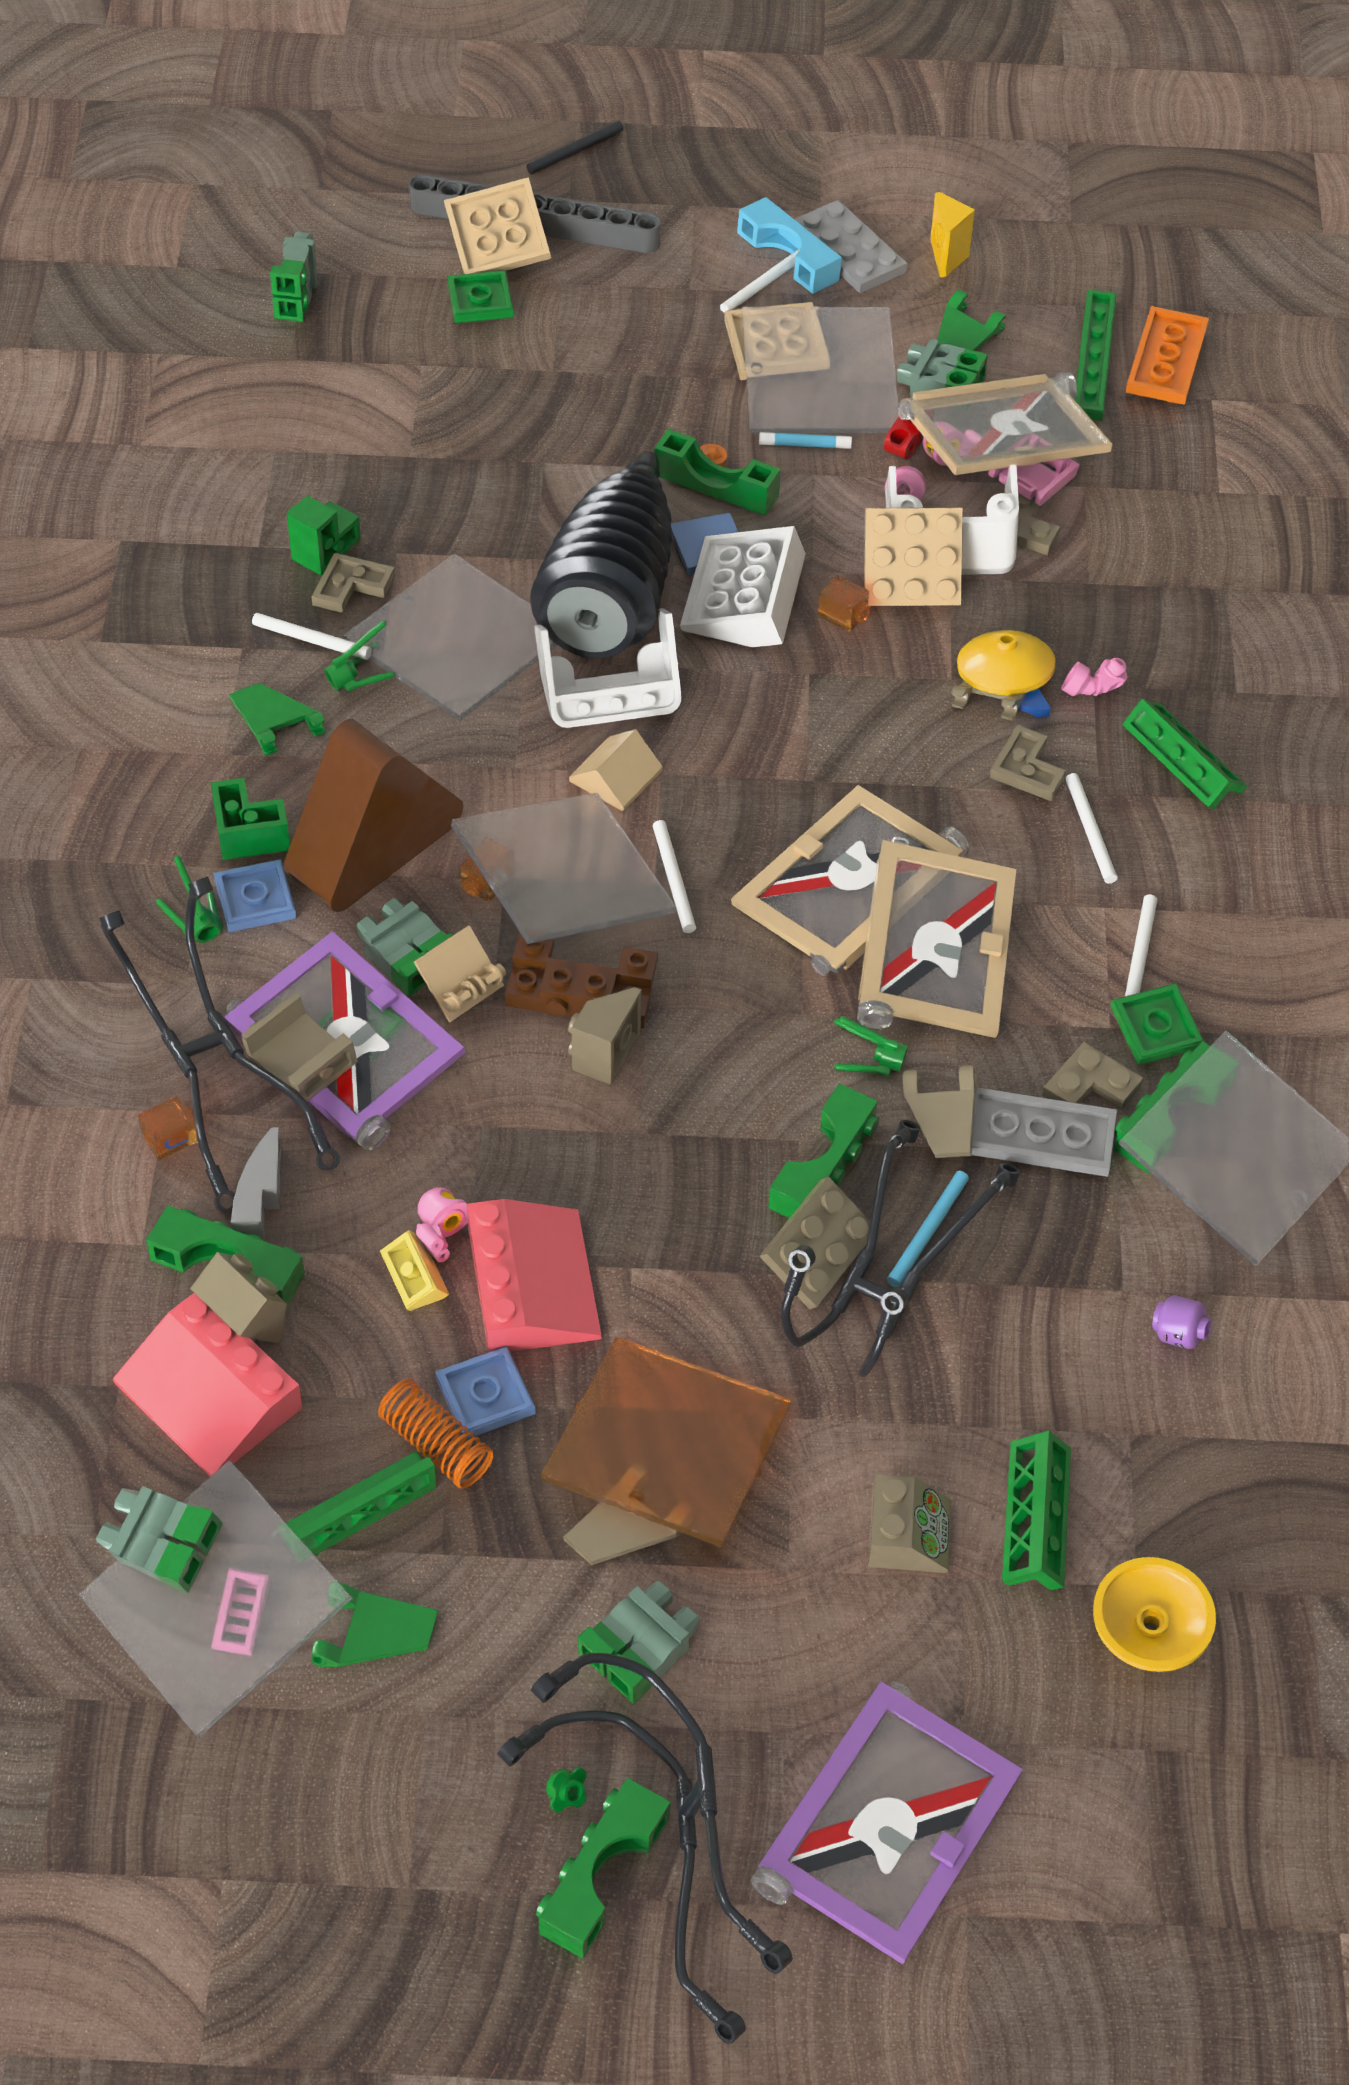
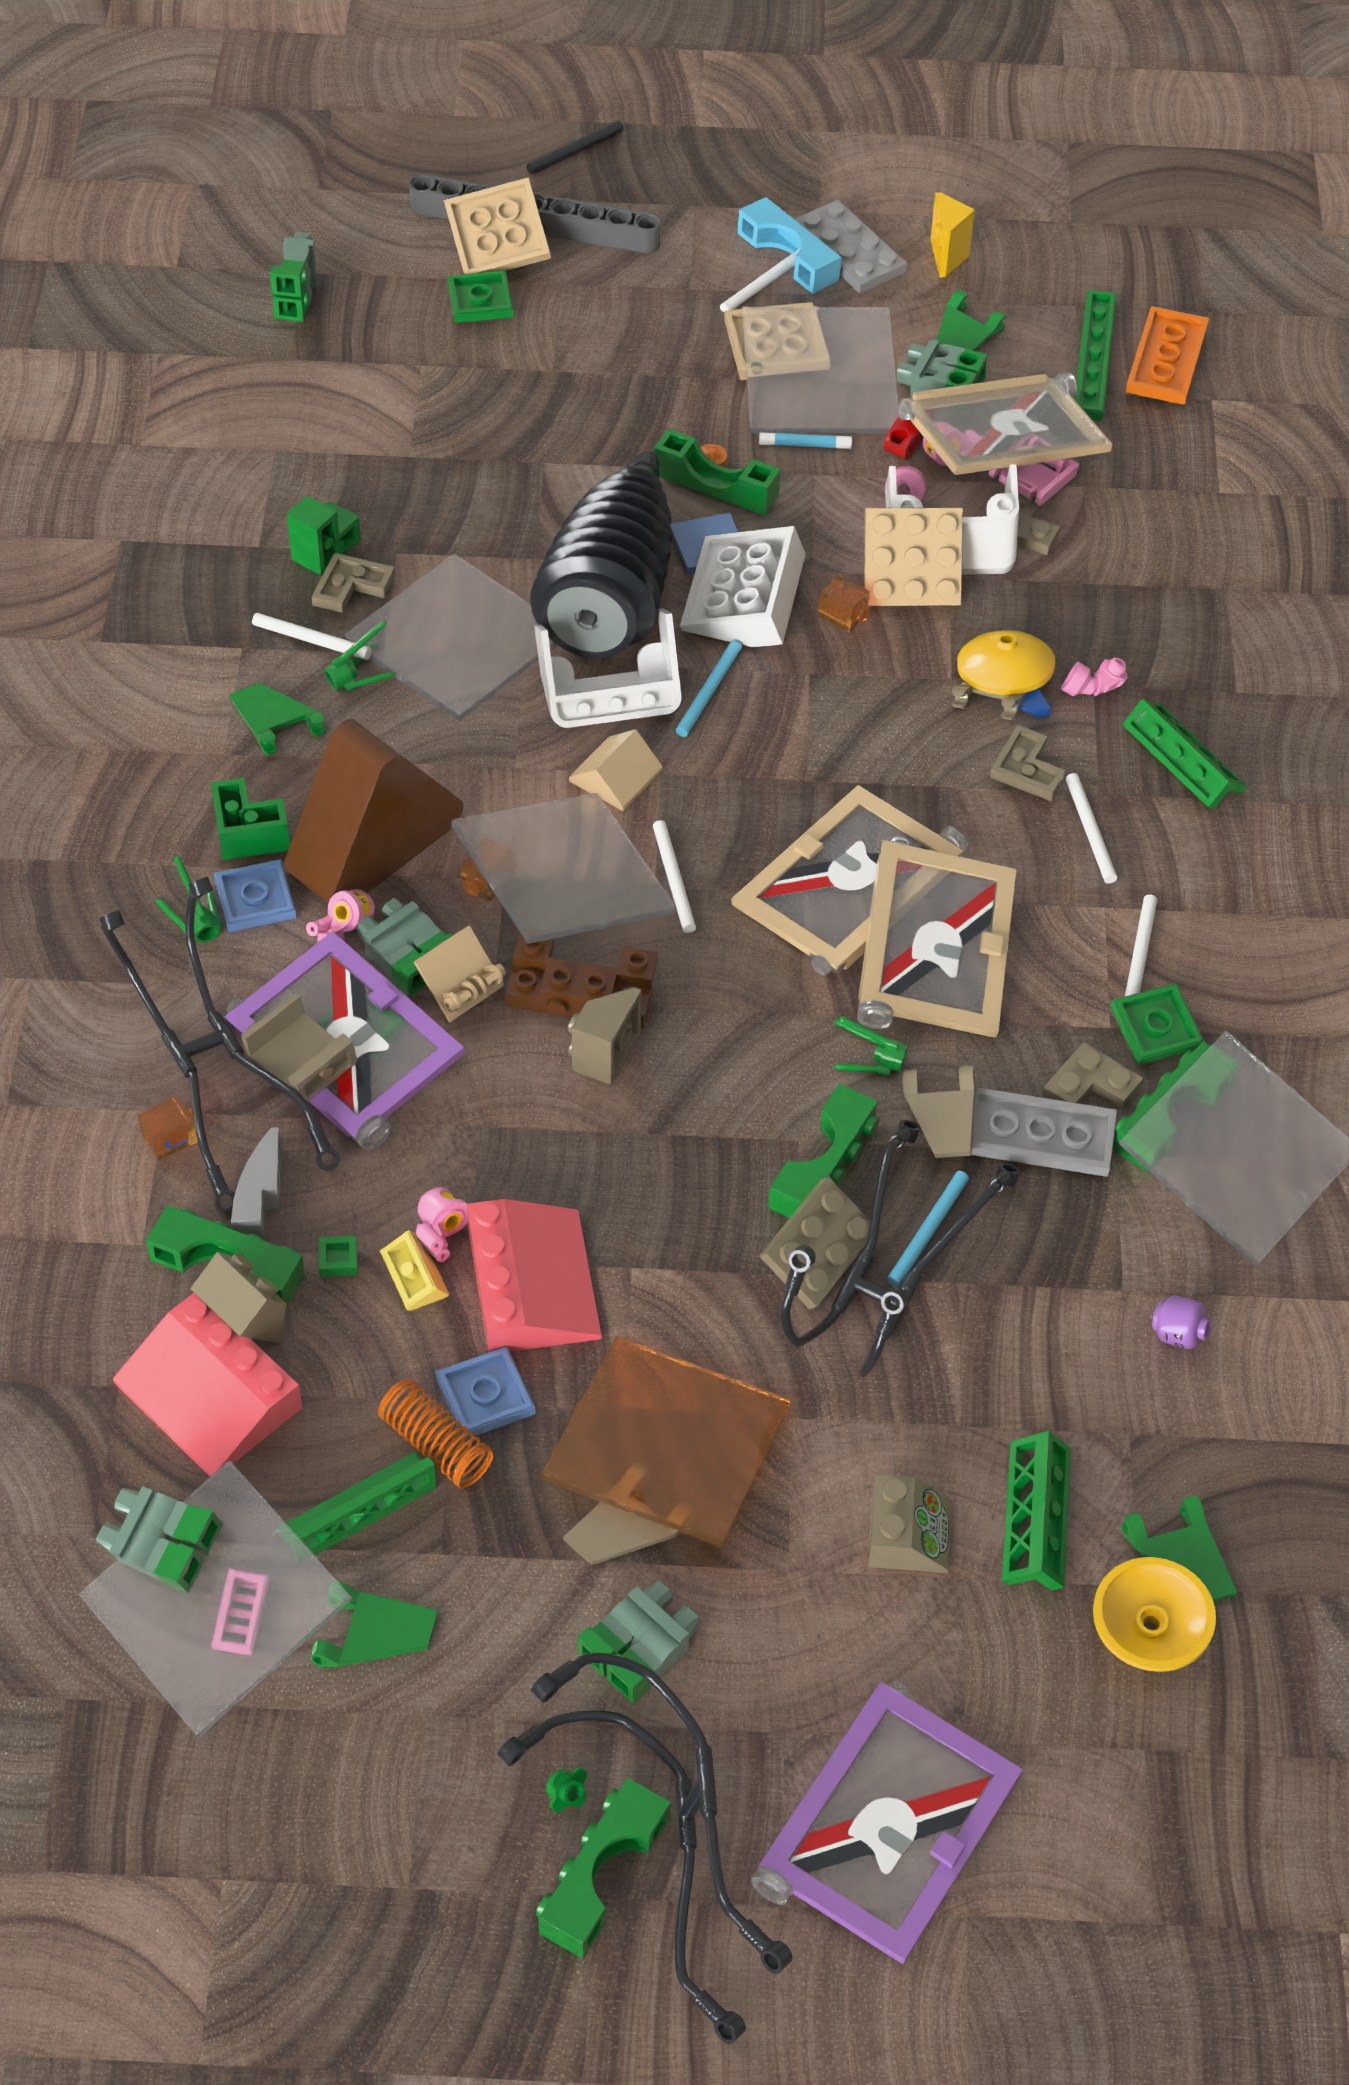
(337, 1256): none -> green plate
(344, 914): none -> bright pink piece
(708, 688): none -> medium azure bar
(1187, 1546): none -> green flag

